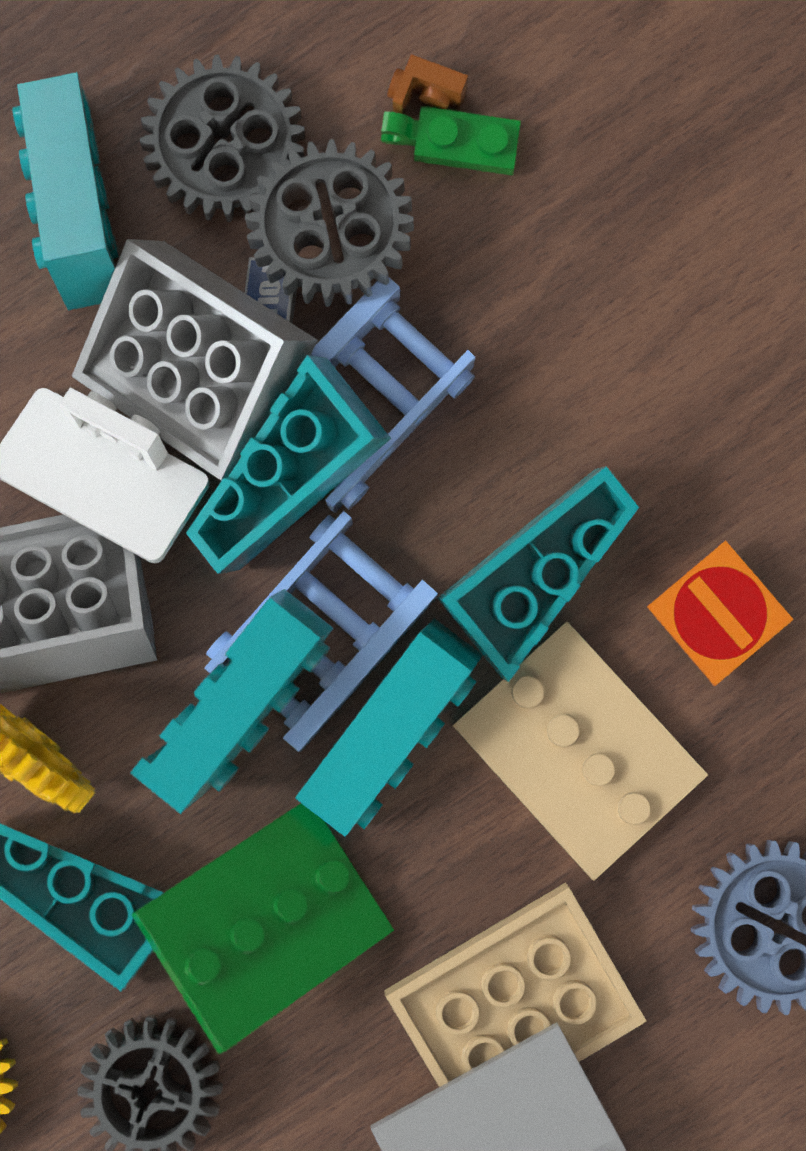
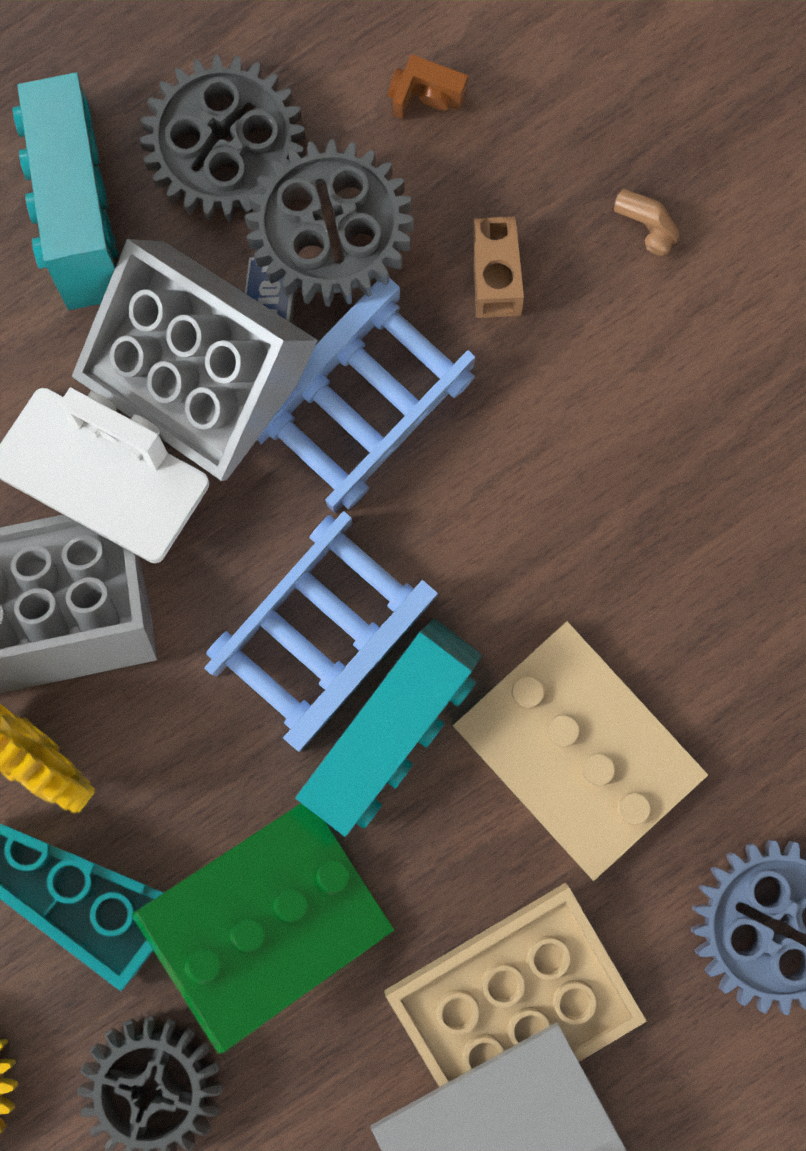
(236, 702): teal wedge -> none
(298, 456): teal wedge -> none
(456, 139): green plate -> none
(497, 267): none -> medium nougat leg
(531, 576): teal wedge -> none
(653, 215): none -> medium nougat arm
(720, 613): piece -> none

